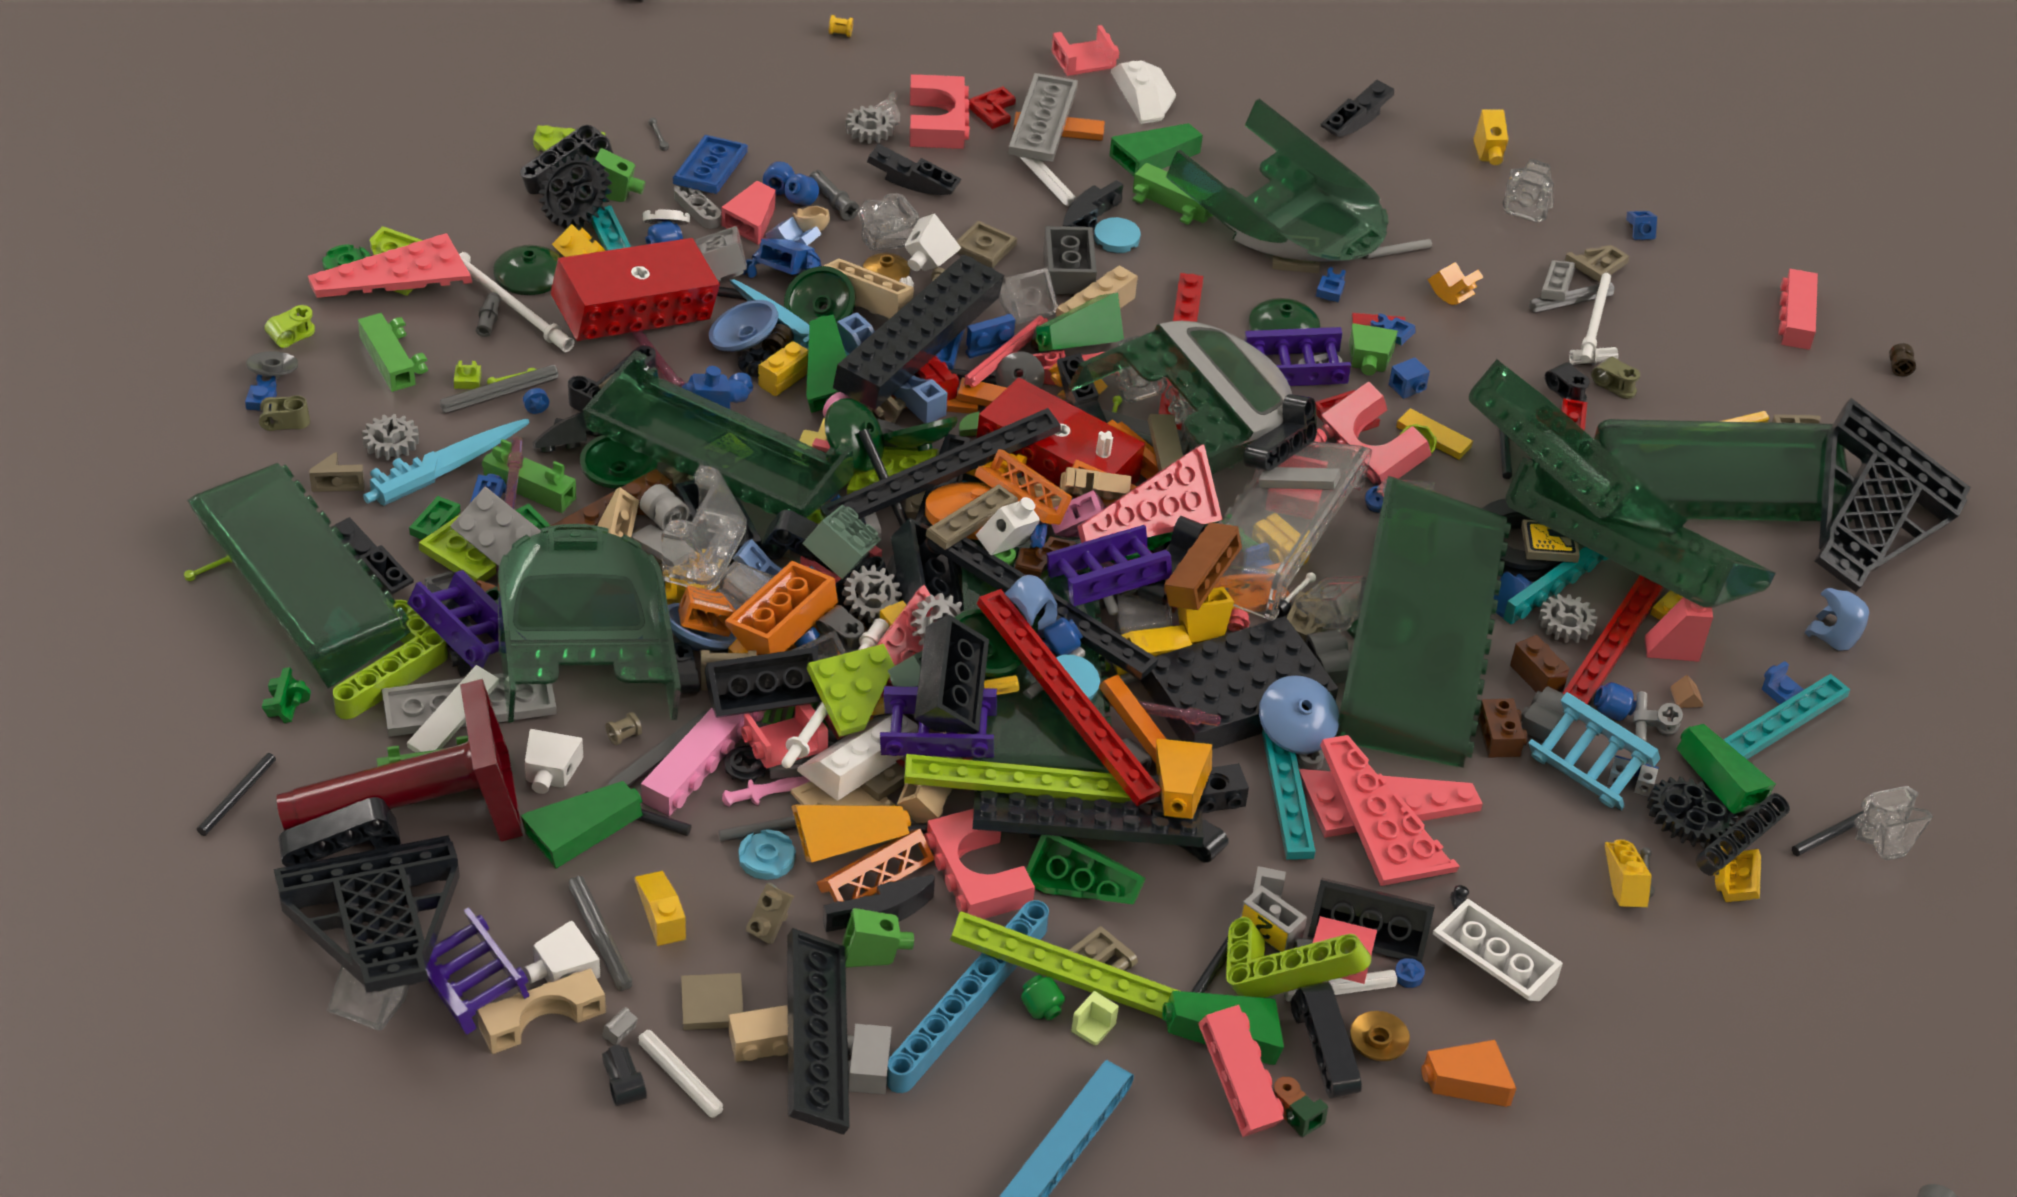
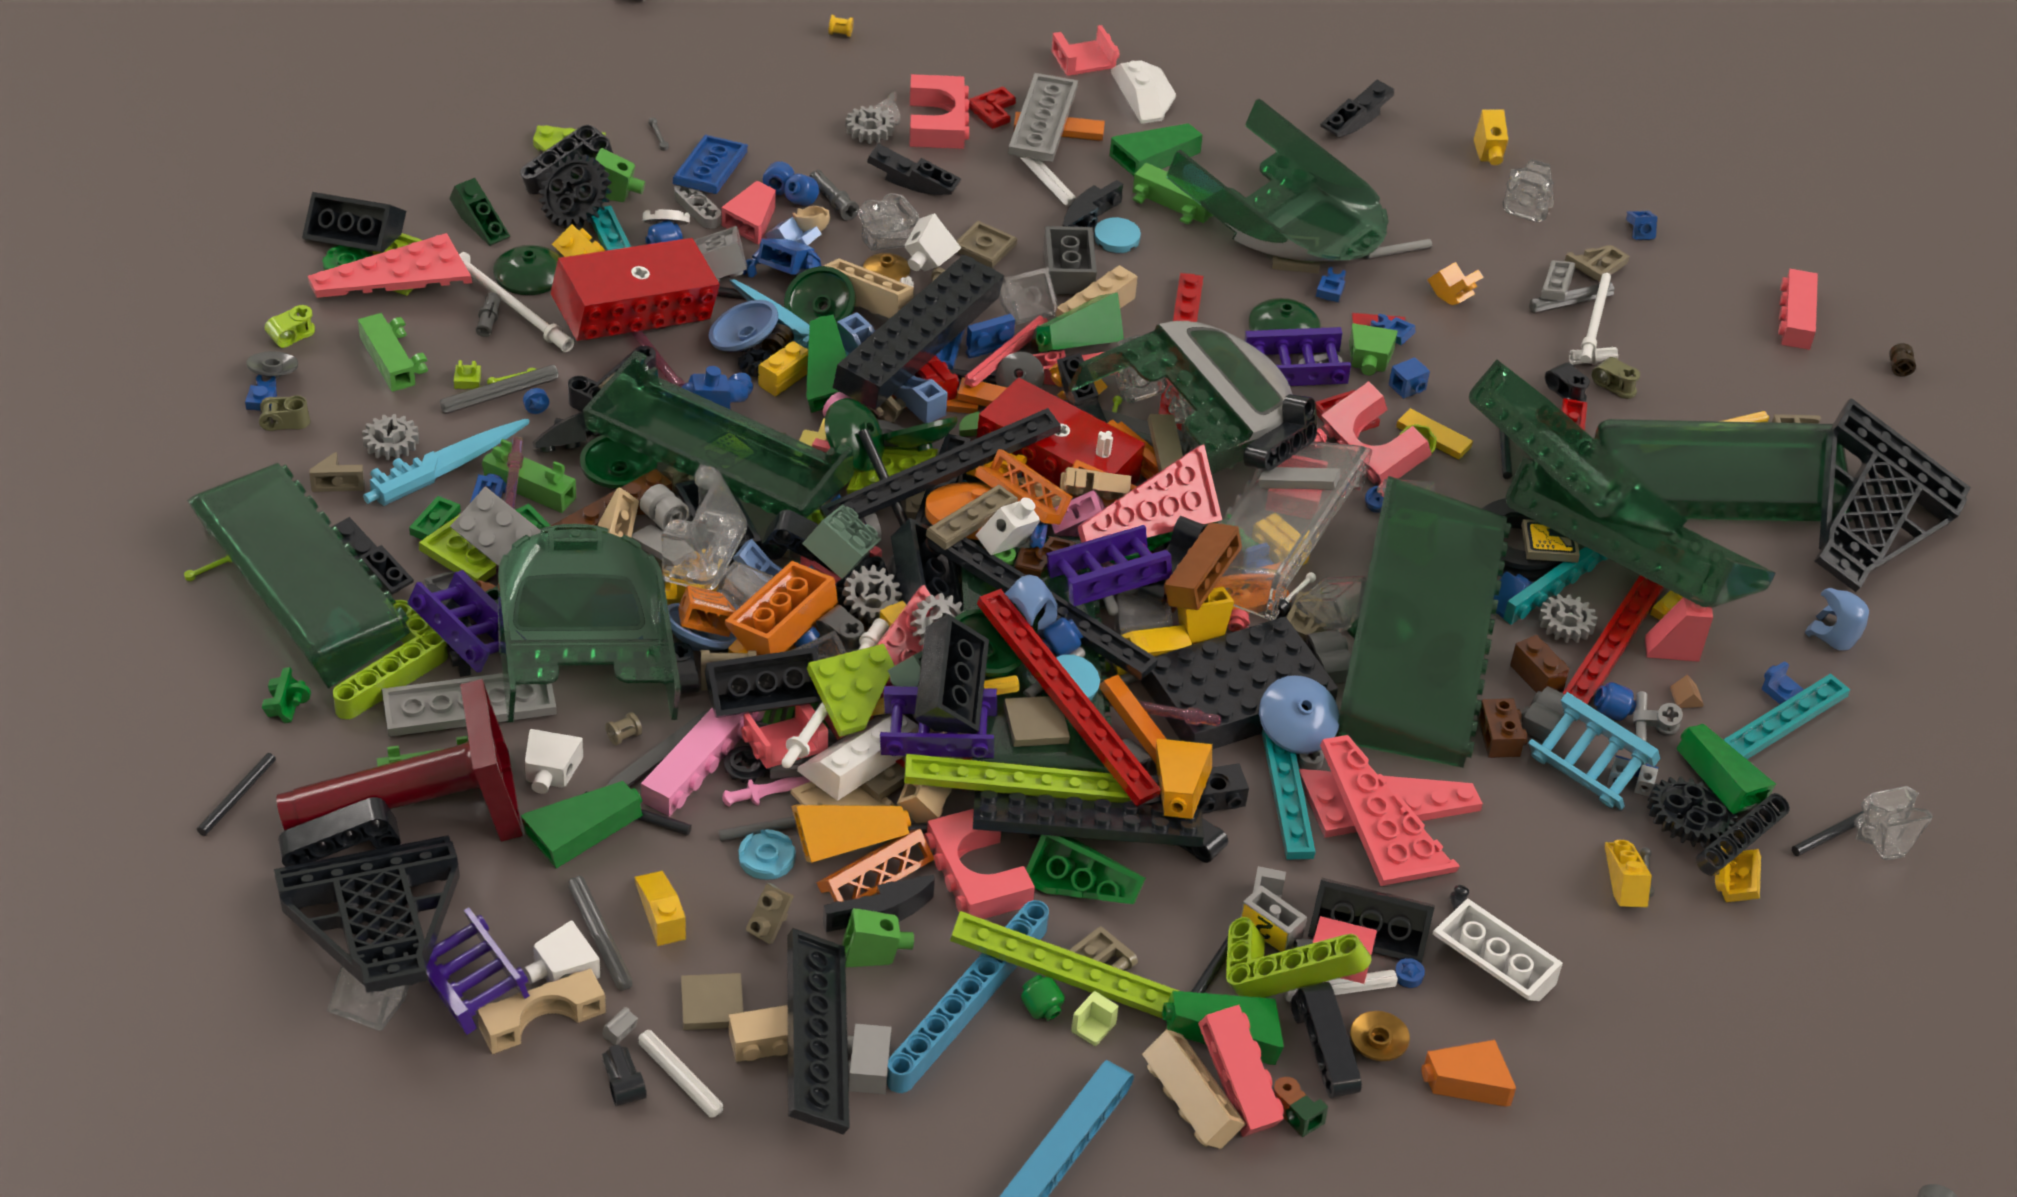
(352, 222): none -> black slope
(448, 716): white tile -> none
(478, 212): none -> dark green slope
(1035, 721): none -> dark tan tile
(1193, 1089): none -> tan brick

